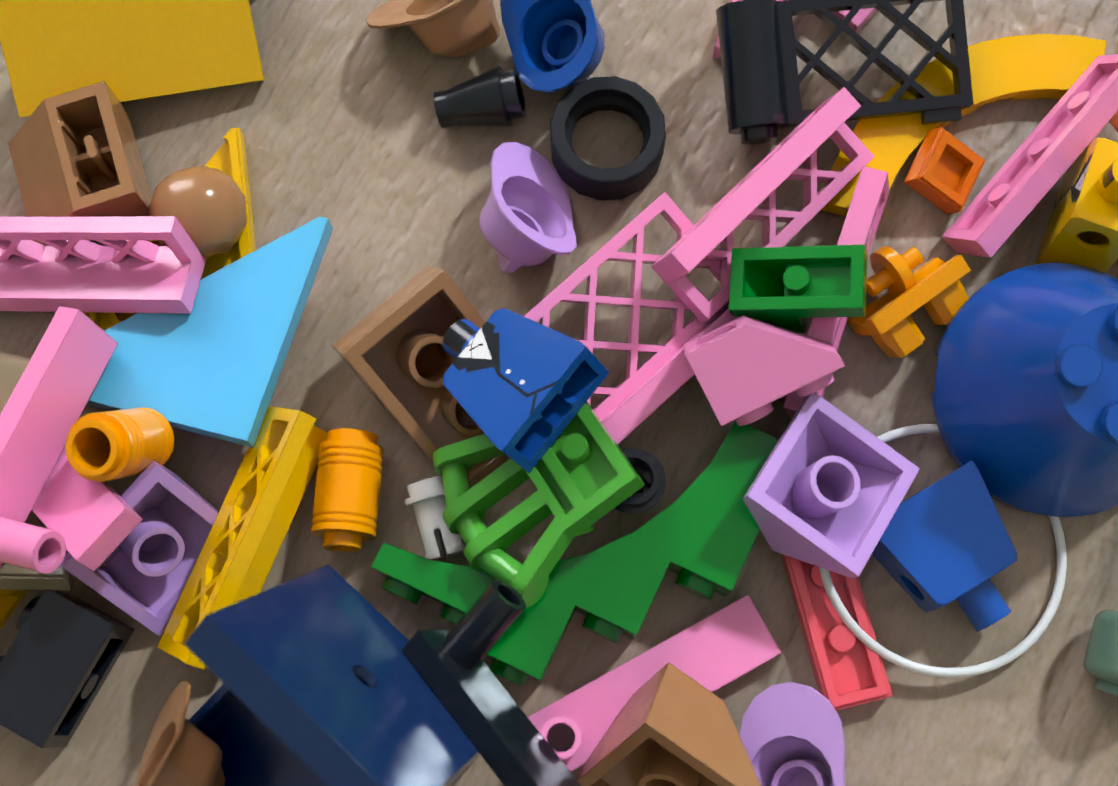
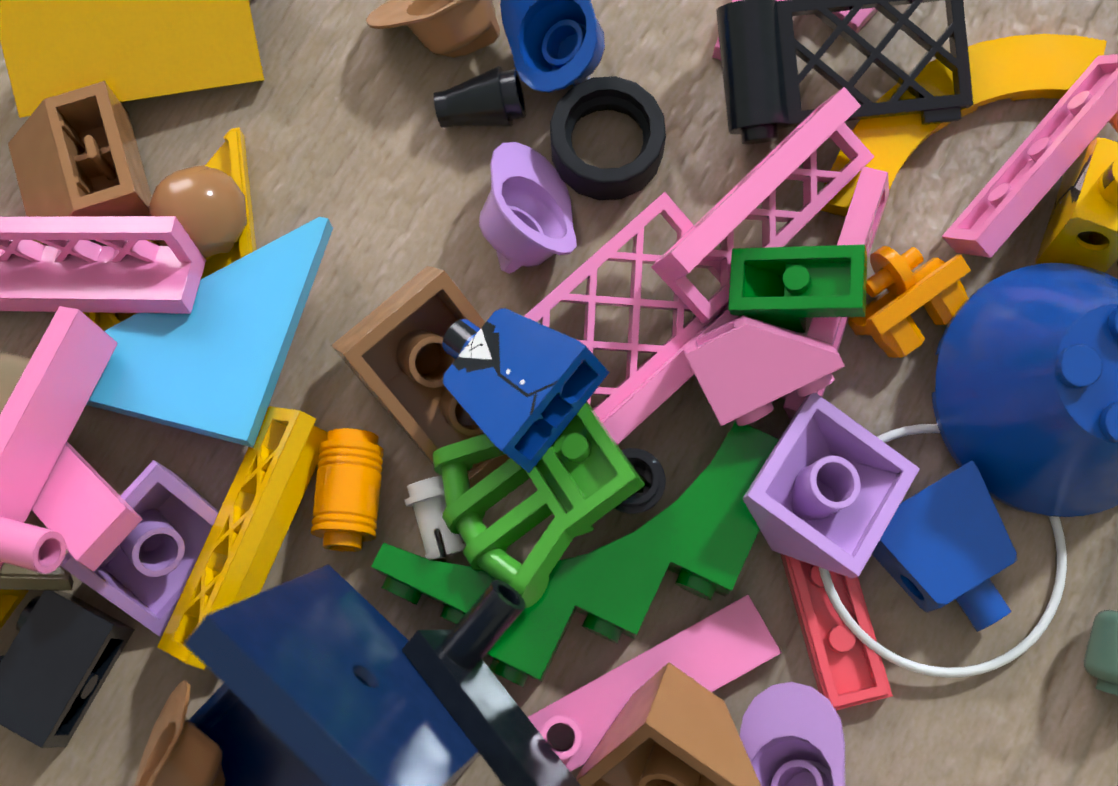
(118, 443): light orange head -> none
(944, 171): orange tile -> none

